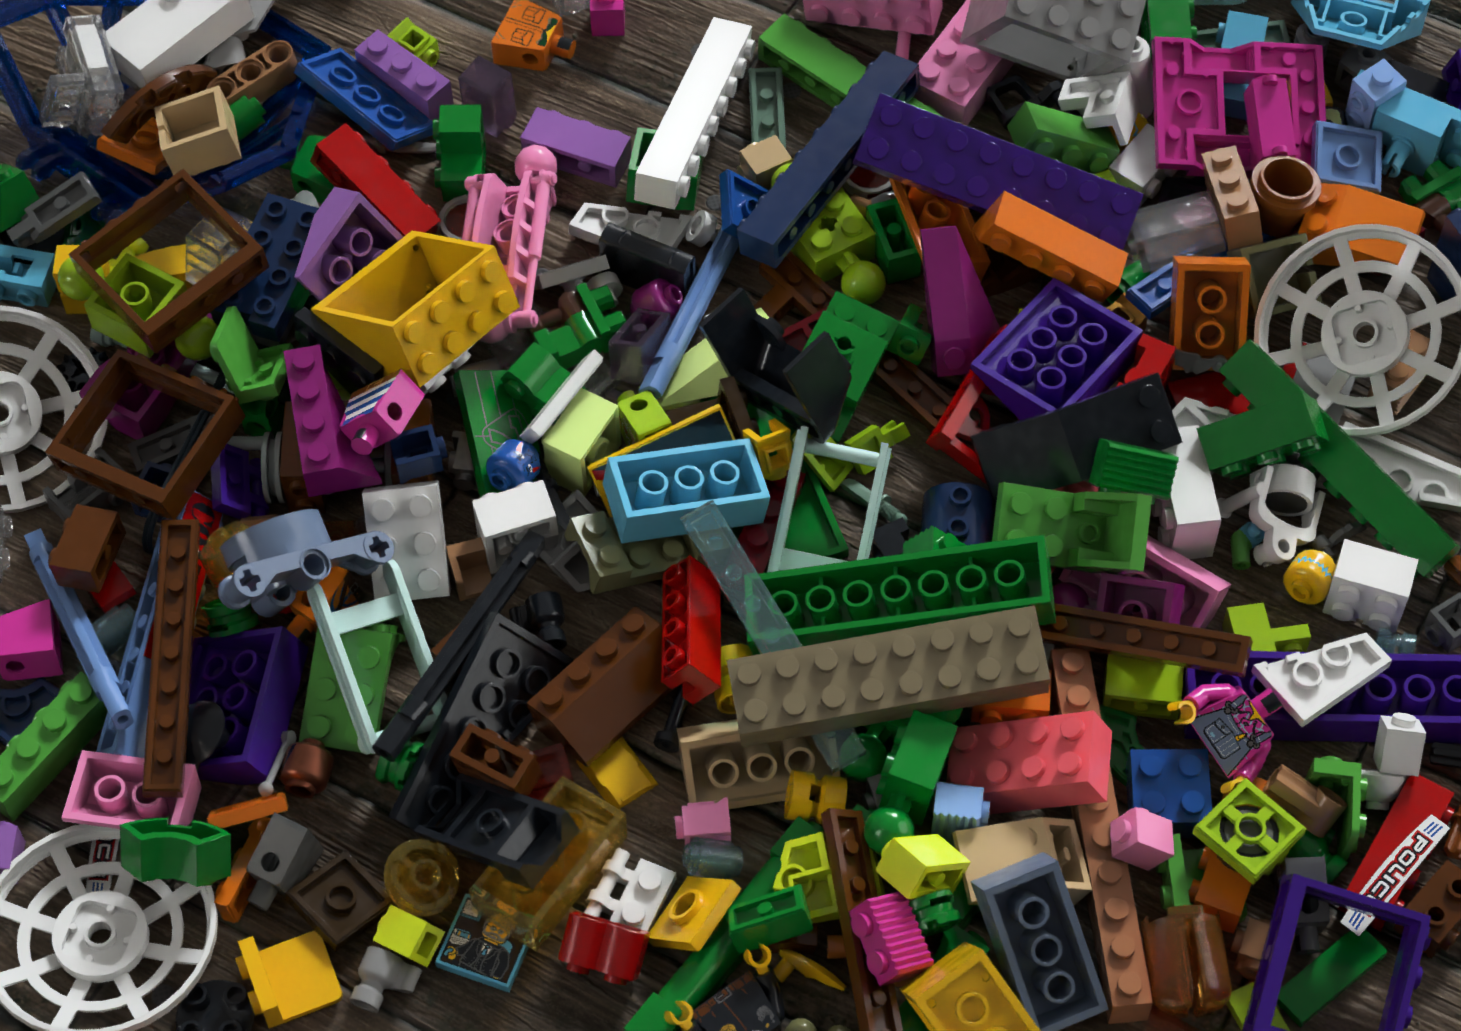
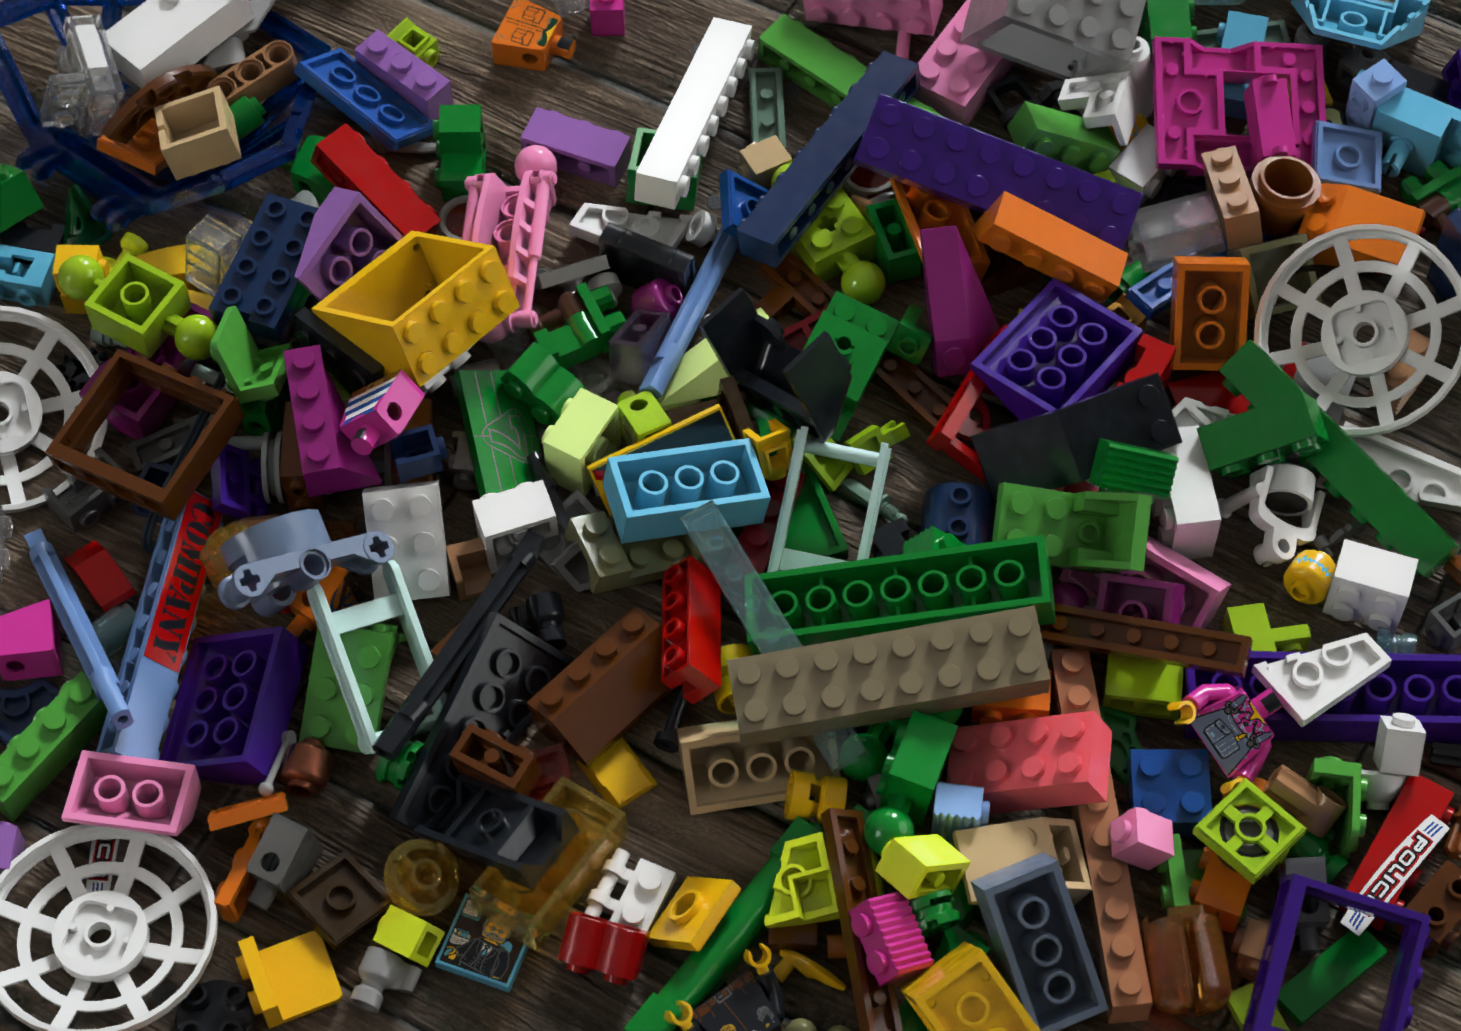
(55, 211): dark grey hinge -> none
(87, 548): reddish brown brick -> none
(171, 659): reddish brown tile -> none
(177, 852): green brick -> none
(203, 295): reddish brown window -> none
(205, 731): black dish -> none
(227, 621): green wheel -> none
(493, 89): clear purple brick -> none
(513, 464): blue head -> none
(562, 397): white tile -> none
(704, 821): bright pink window -> none
(712, 858): clear light blue brick -> none
(769, 919): green slope -> none
(1197, 364): dark grey piece -> none
(1242, 542): bright green arm -> none

